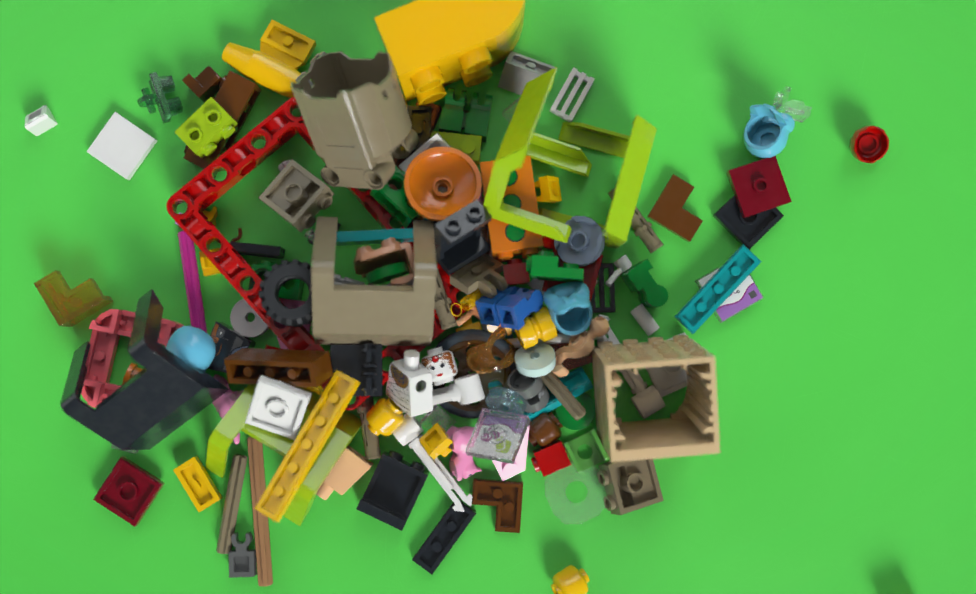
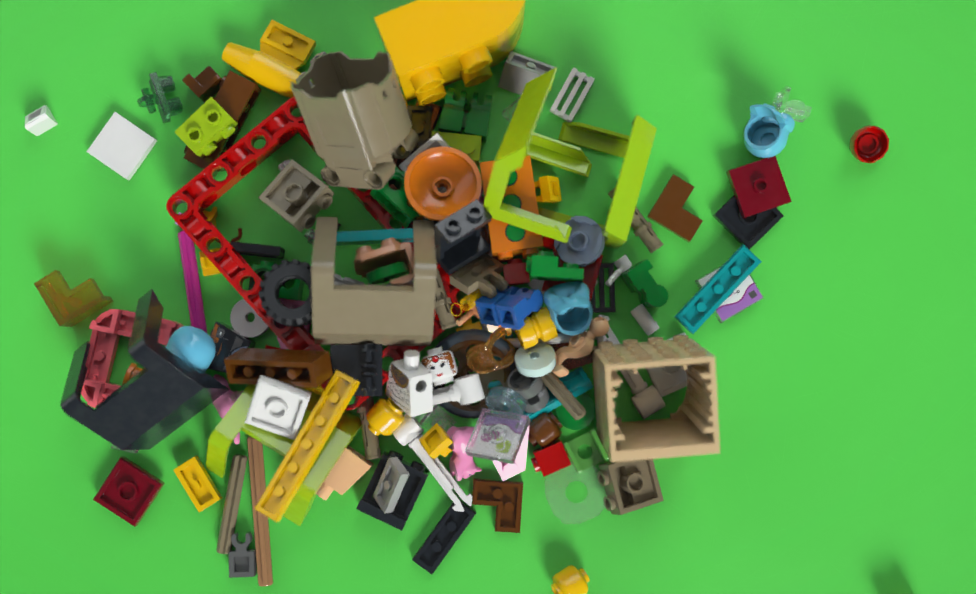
(390, 485): none -> light grey plate

